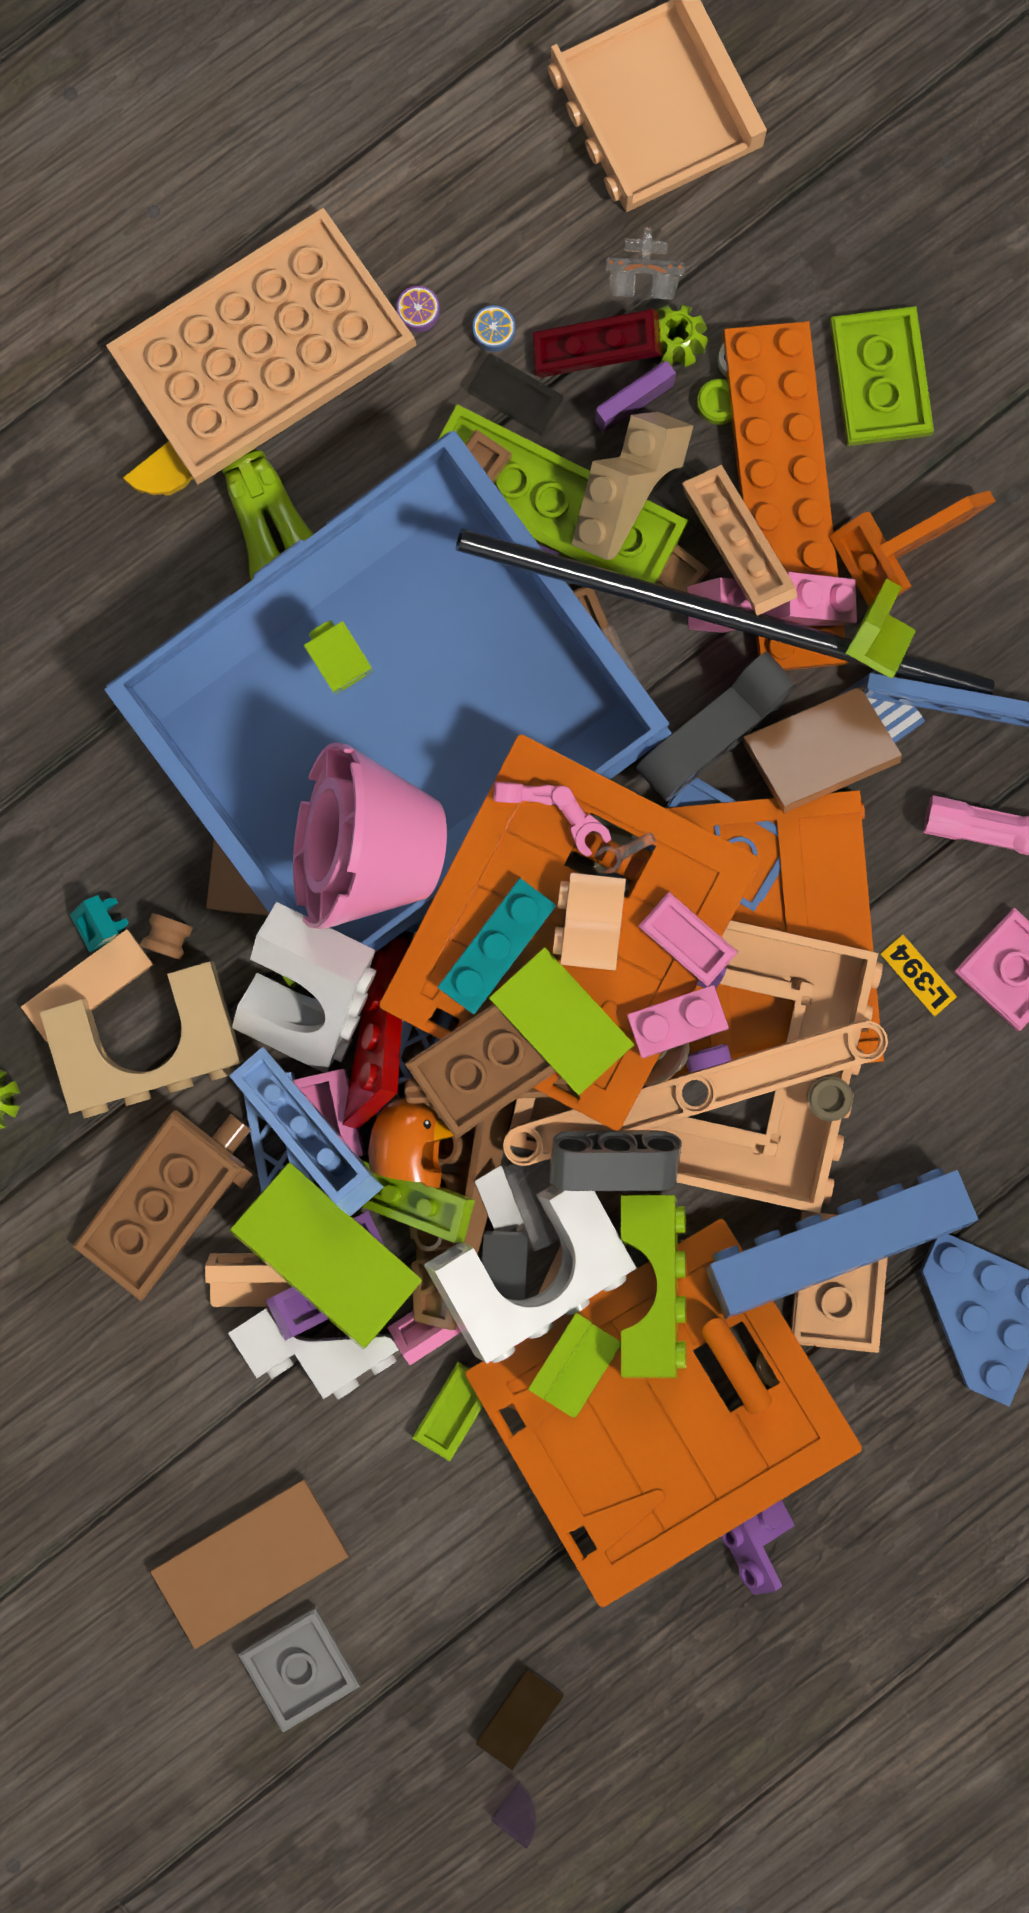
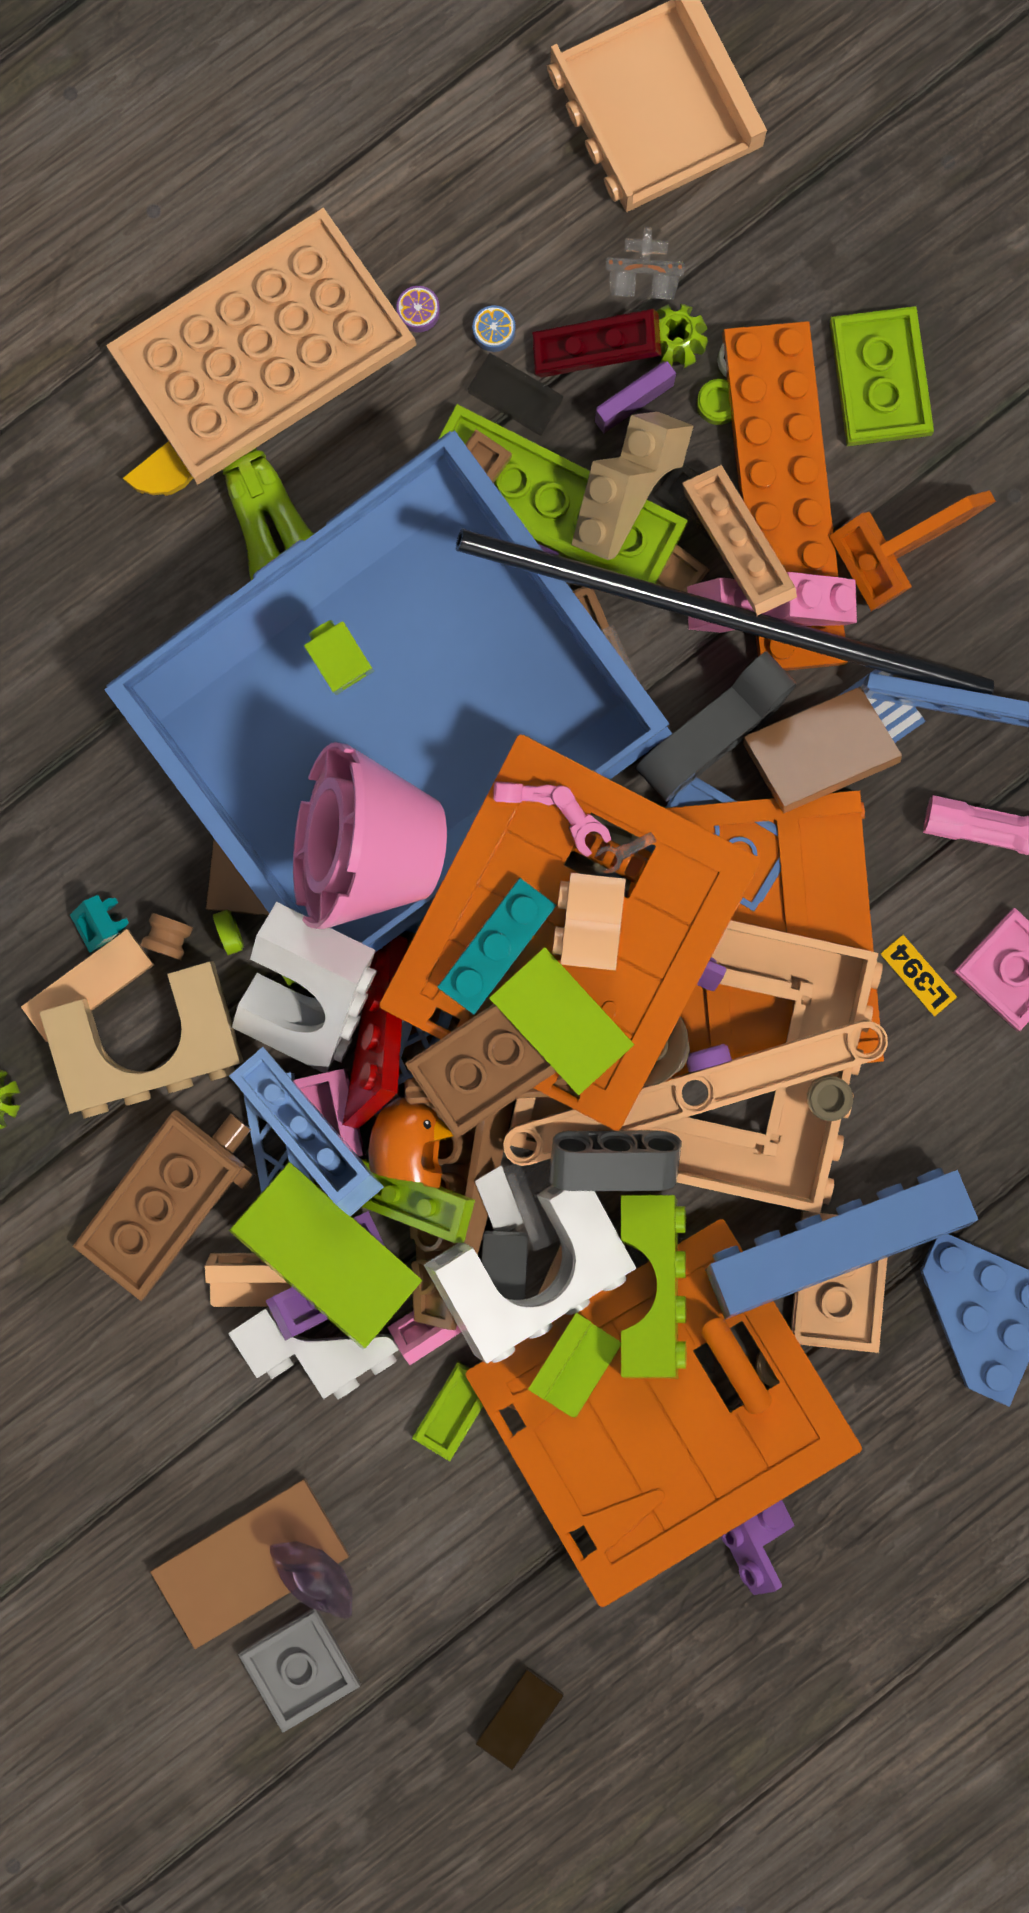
(228, 932): none -> lime tile
(313, 1578): none -> hat
(517, 1815): clear purple tile -> none
(678, 1021): bright pink plate -> none
(688, 939): bright pink tile -> none
(880, 637): lime panel -> none

